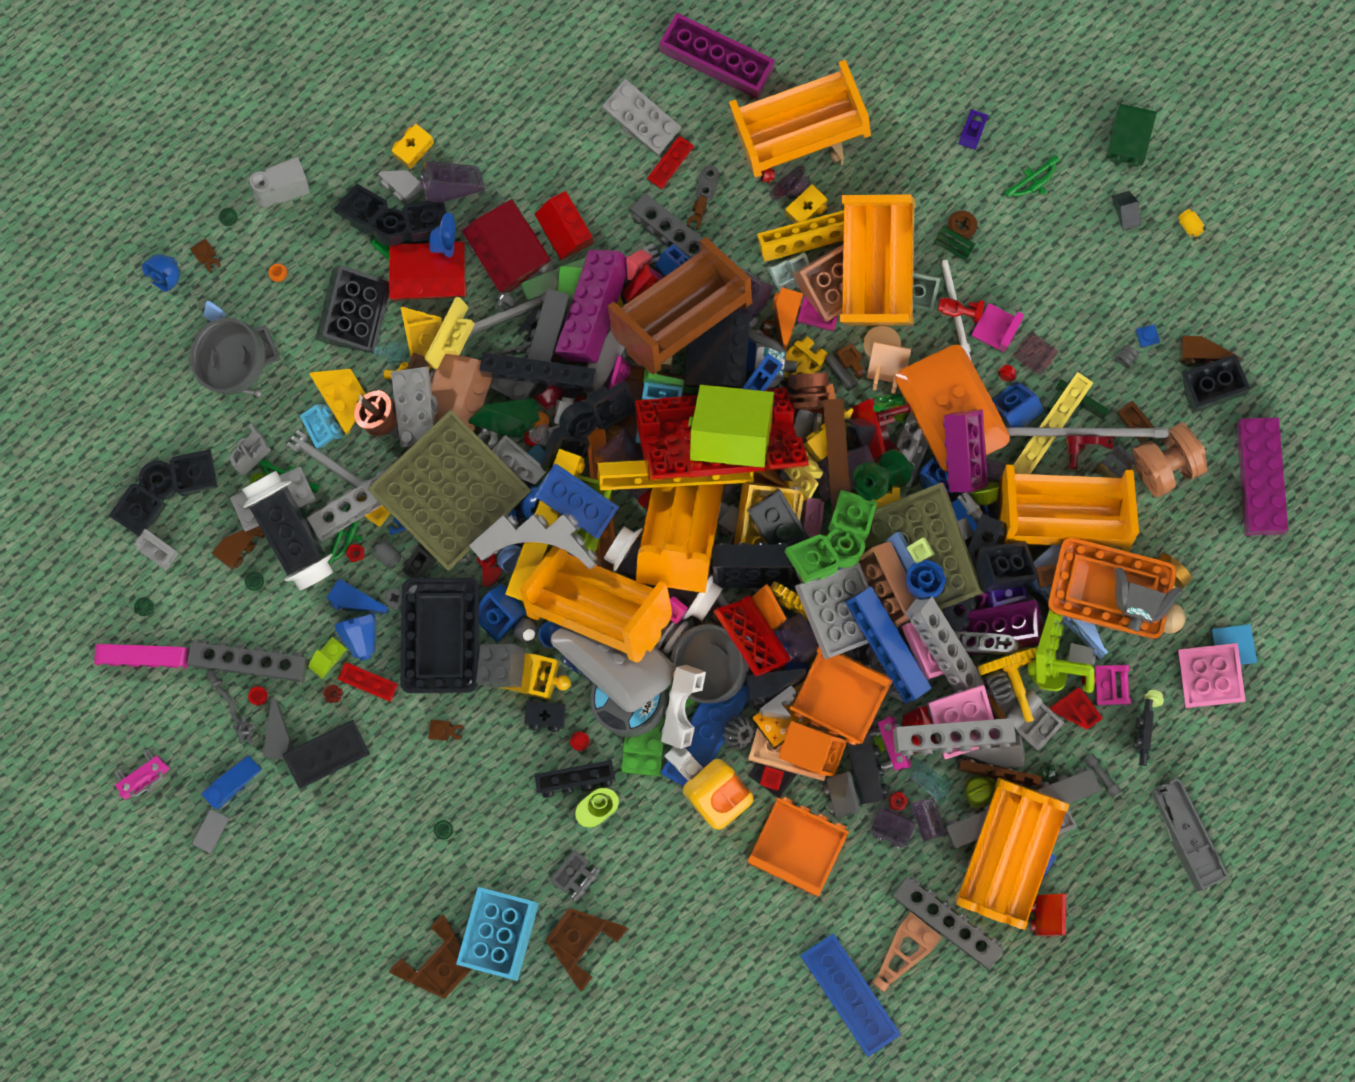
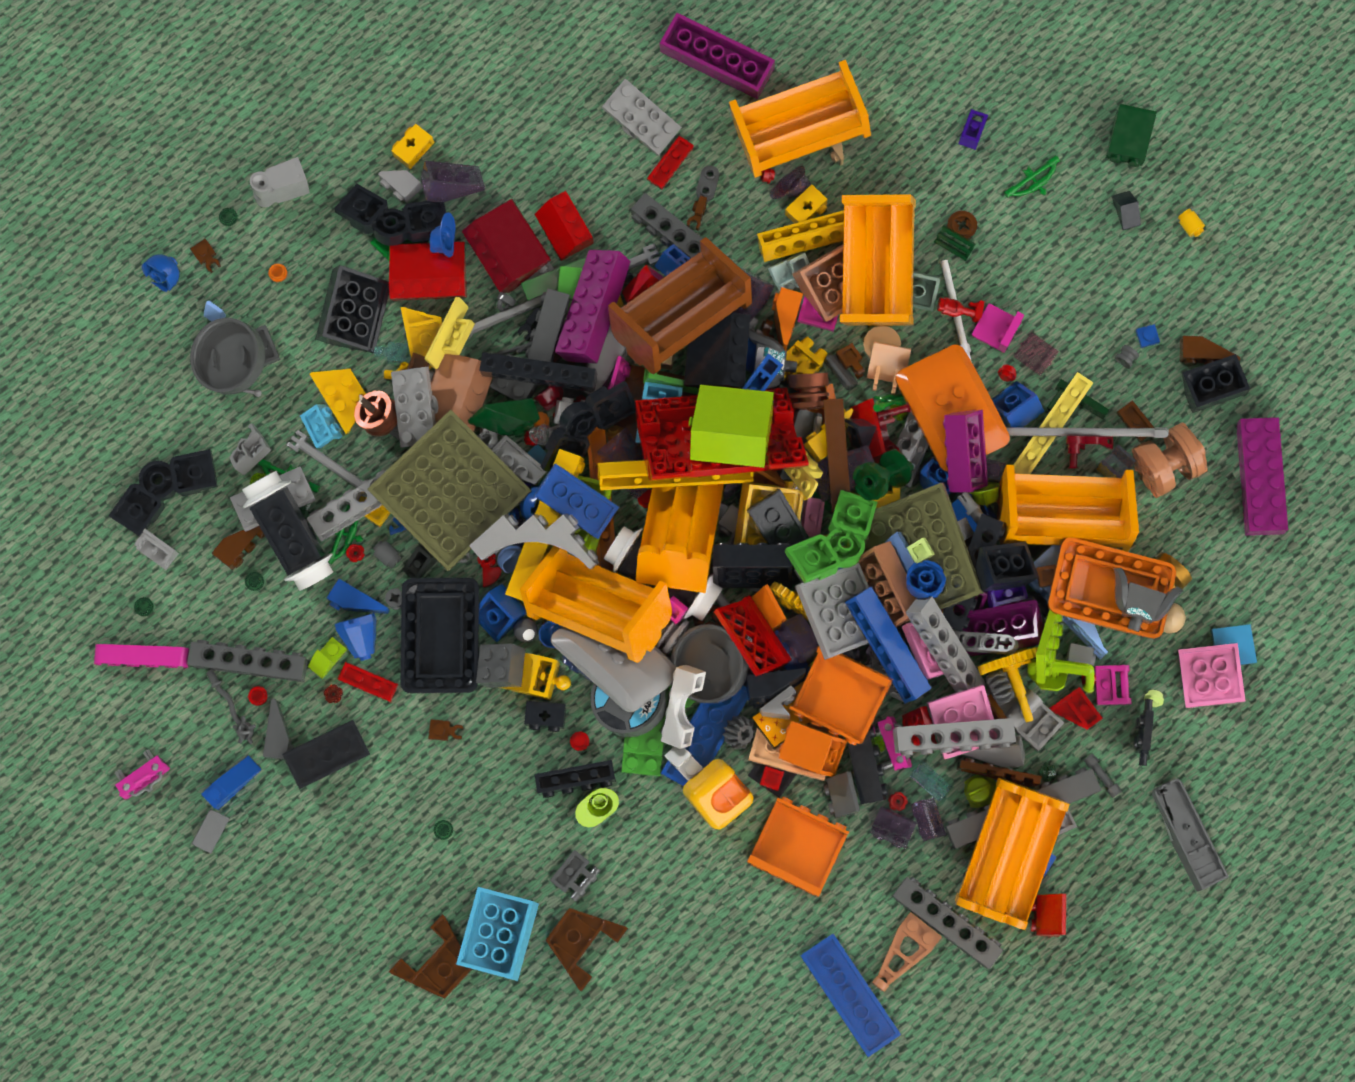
(636, 262): coral slope -> none

